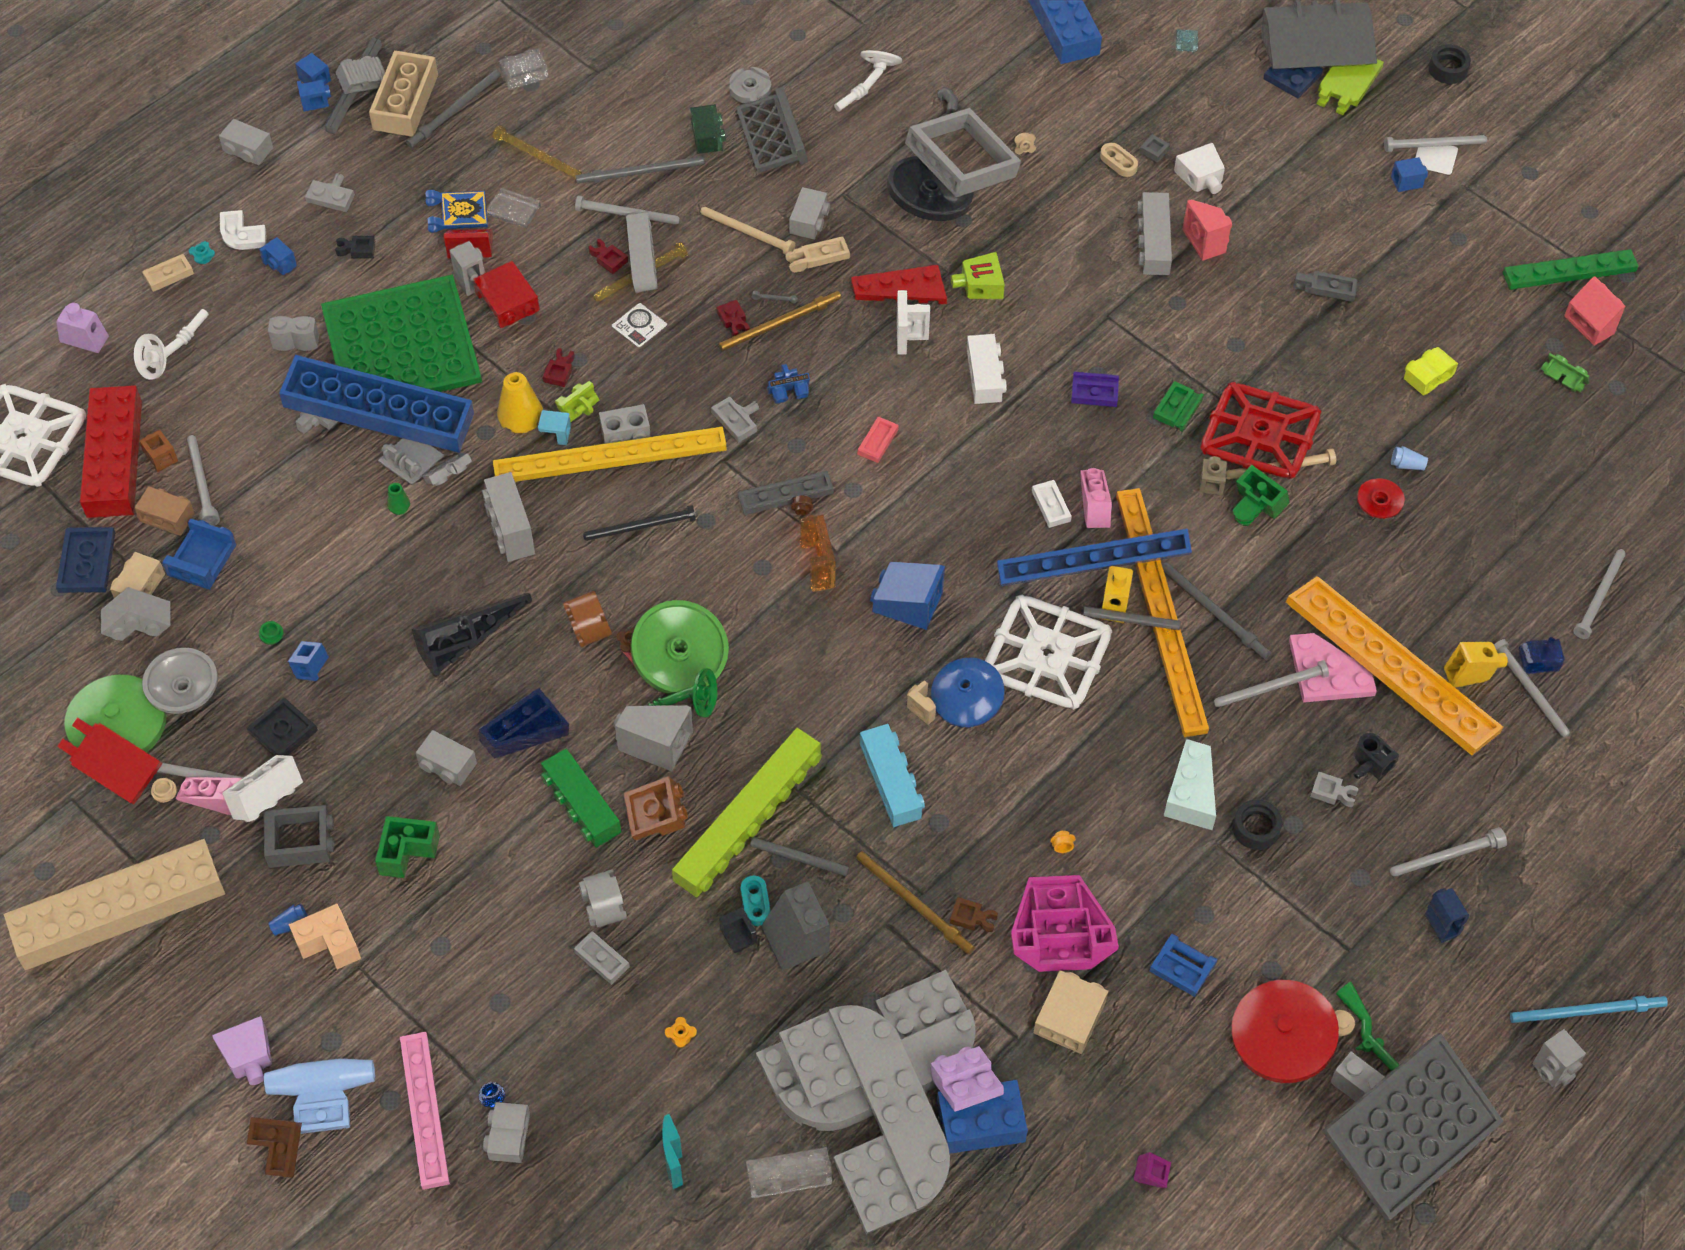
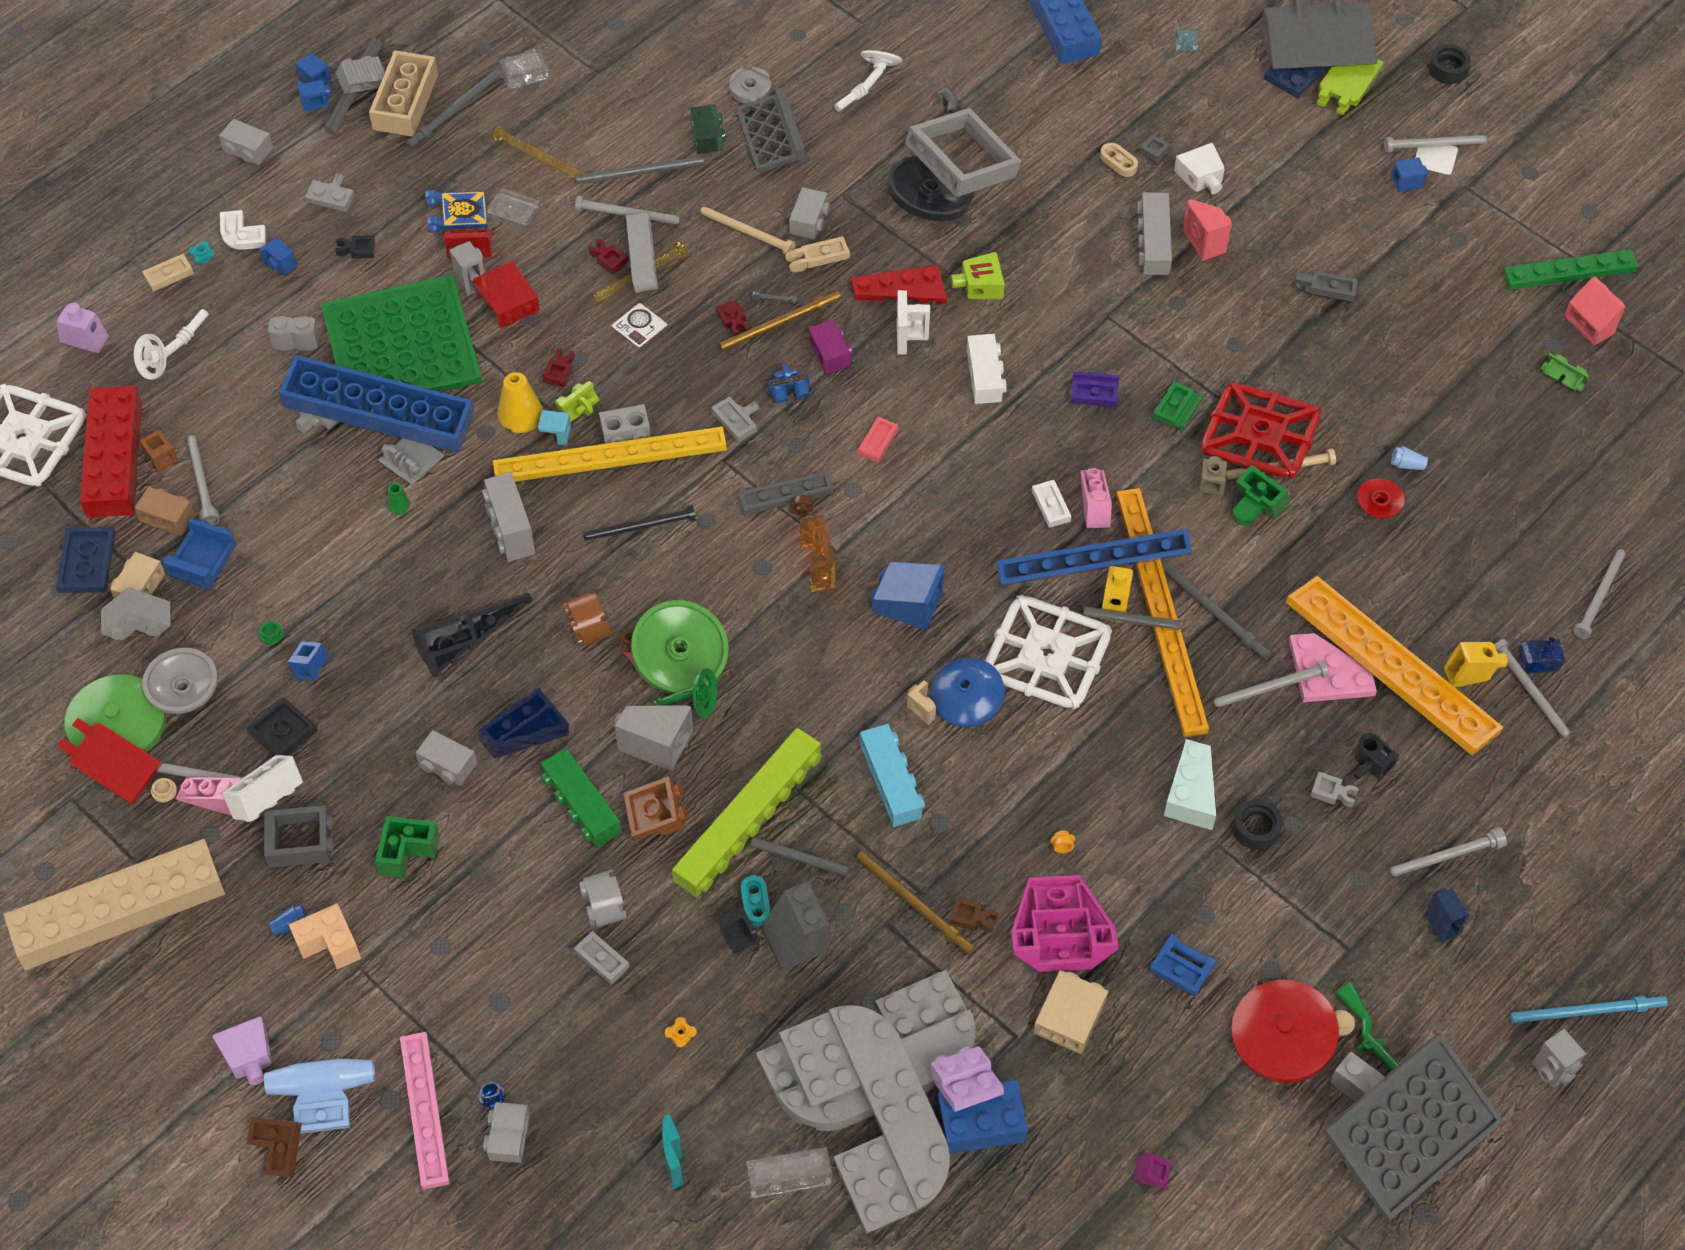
(452, 466): light grey plate -> none
(829, 346): none -> magenta brick
(1022, 139): tan plate -> none
(1430, 370): neon yellow brick -> none

